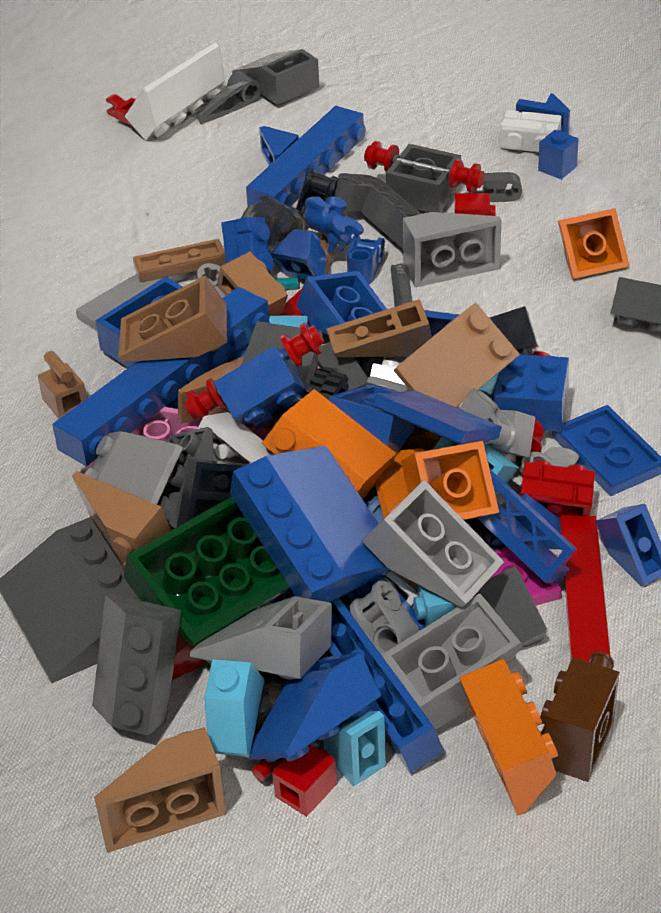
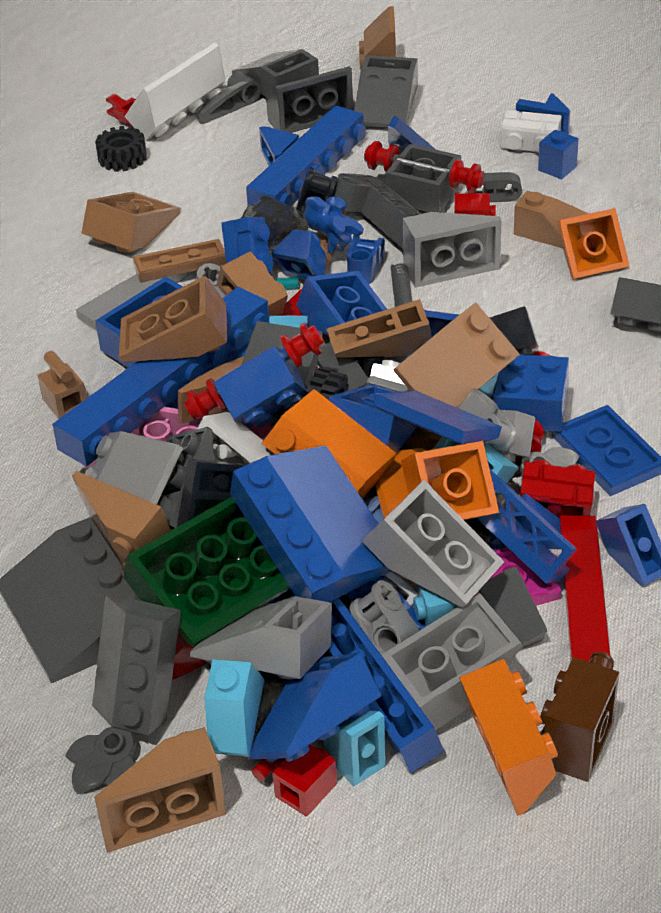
(97, 762): none -> dark grey plate
(121, 148): none -> black tyre
(127, 220): none -> medium nougat slope
(307, 100): none -> dark grey slope
(379, 37): none -> medium nougat slope
(386, 89): none -> dark grey slope
(401, 135): none -> blue wing
(538, 217): none -> medium nougat slope

